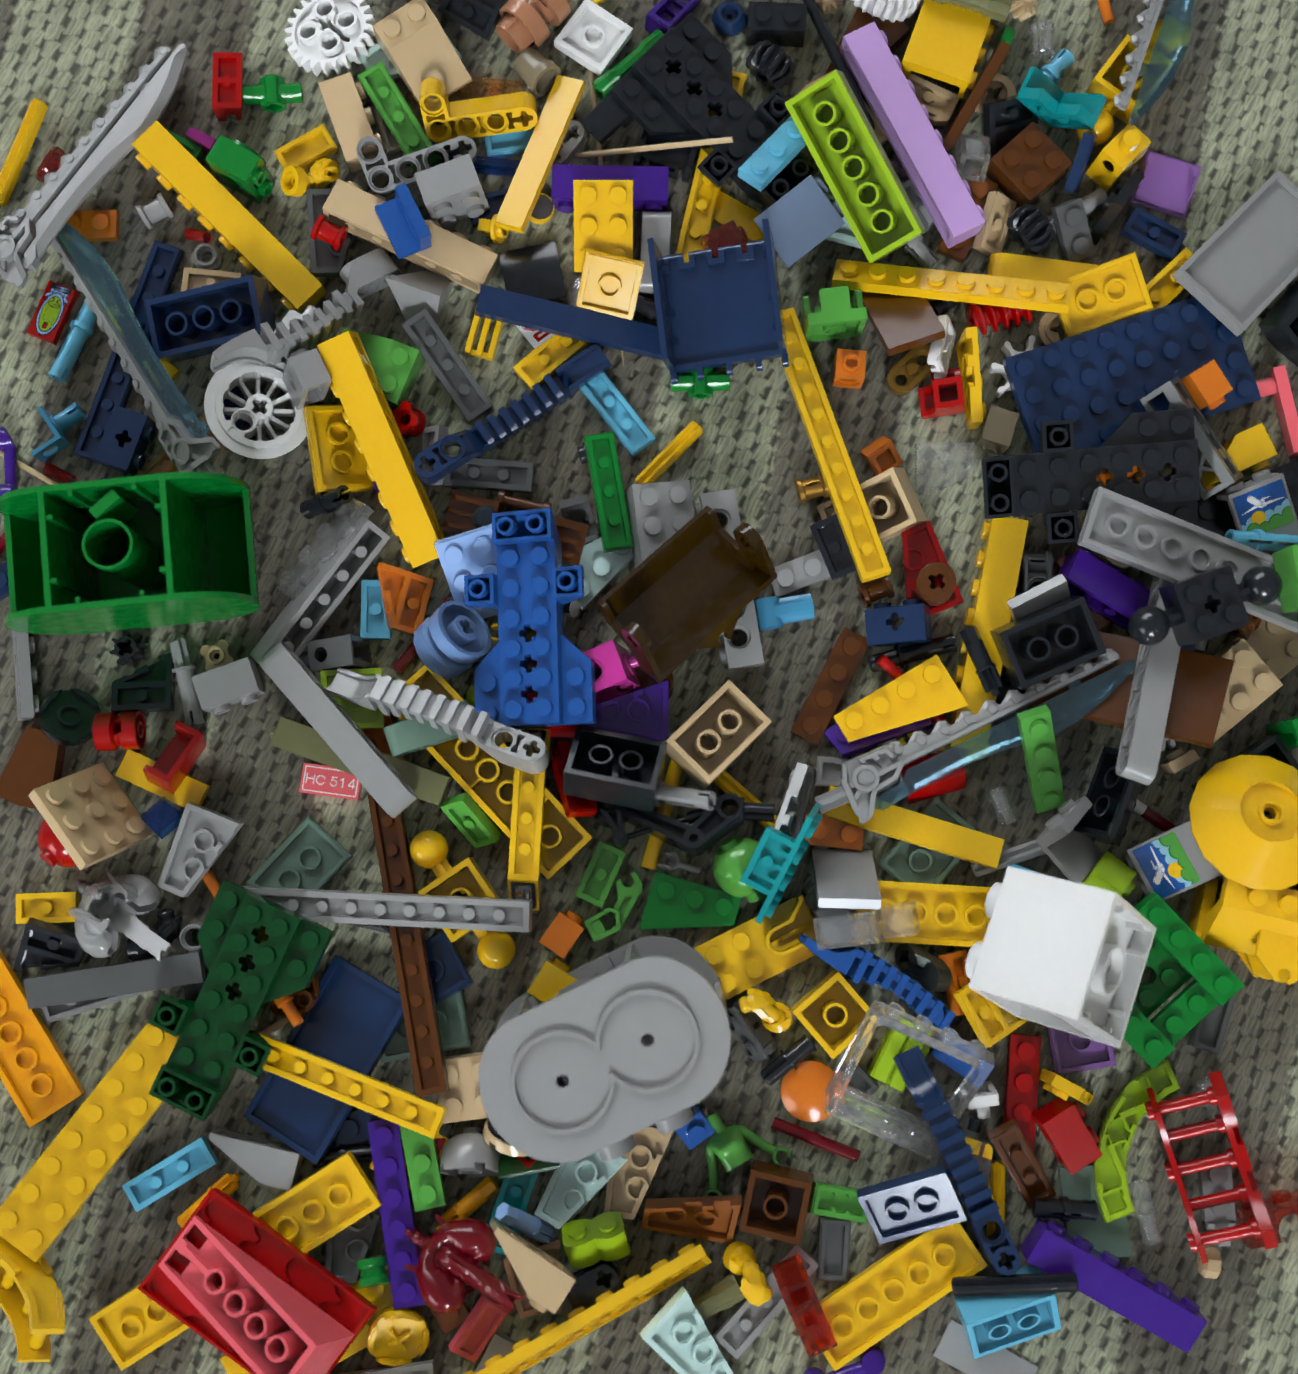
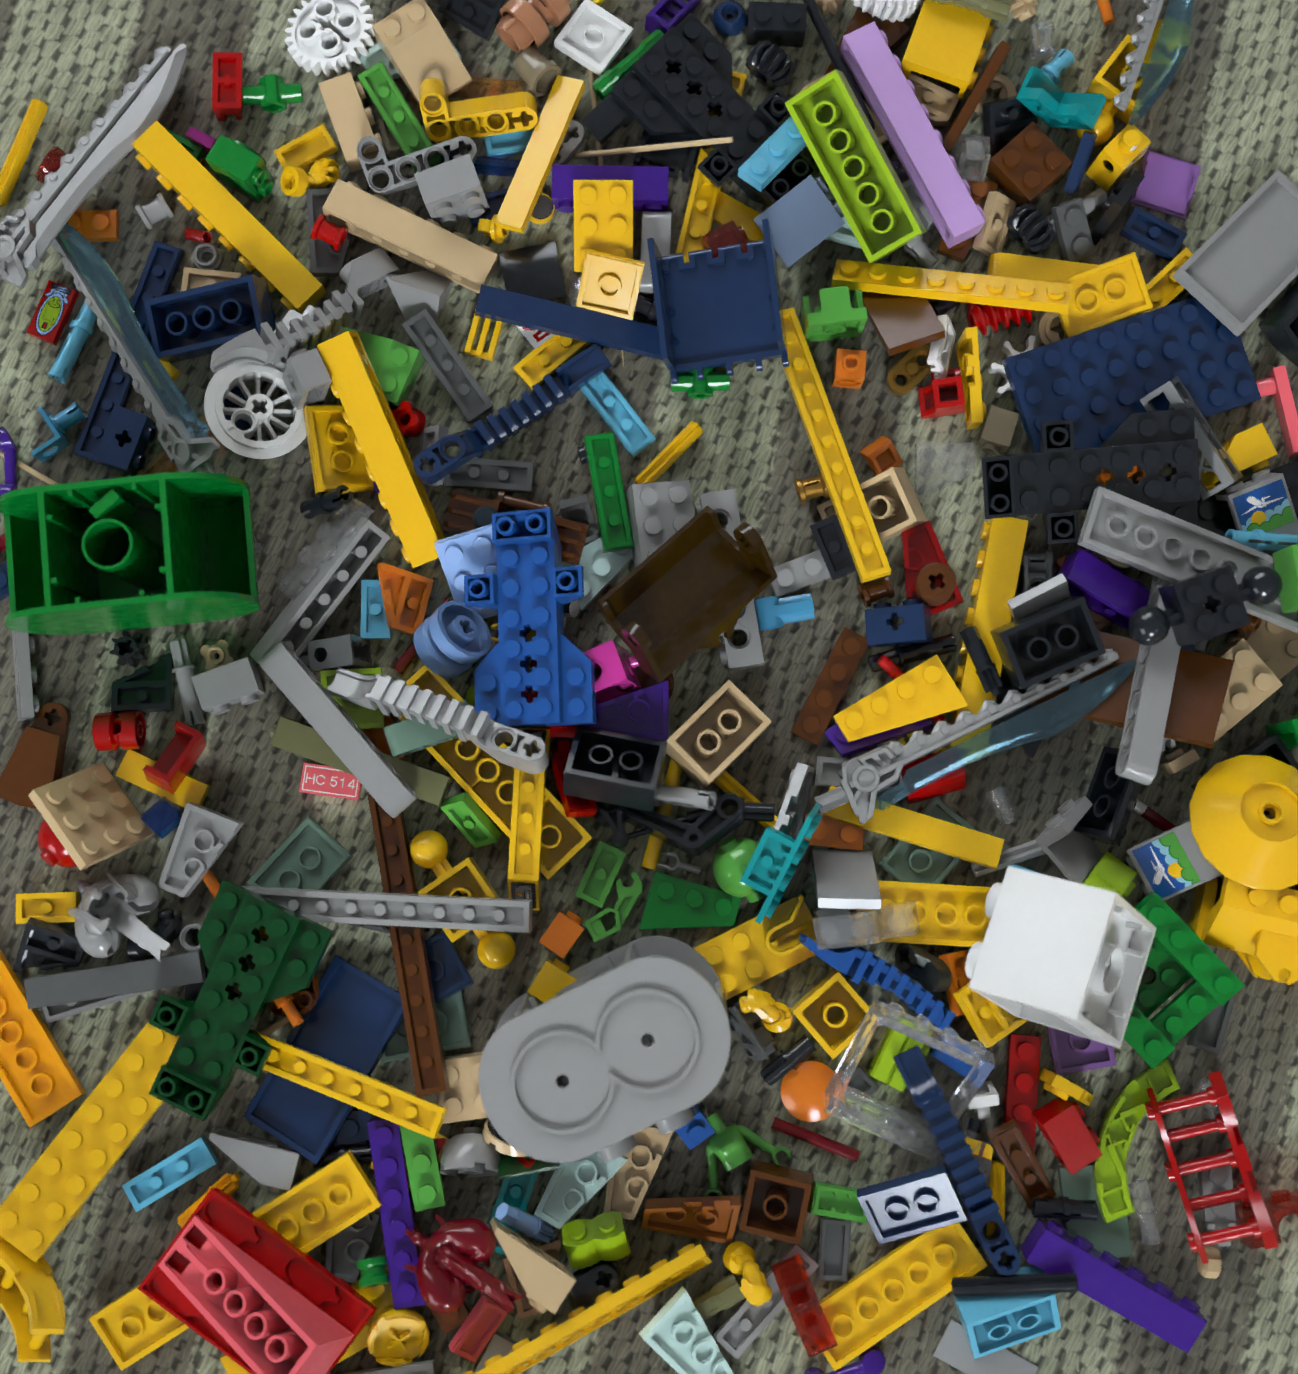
(57, 472): red piece -> none
(68, 717): black tile -> none
(404, 223): blue panel -> none
(472, 1201): light orange piece -> none
(1006, 35): green tile -> none
(1041, 758): bright green plate -> none
(1207, 385): orange brick -> none

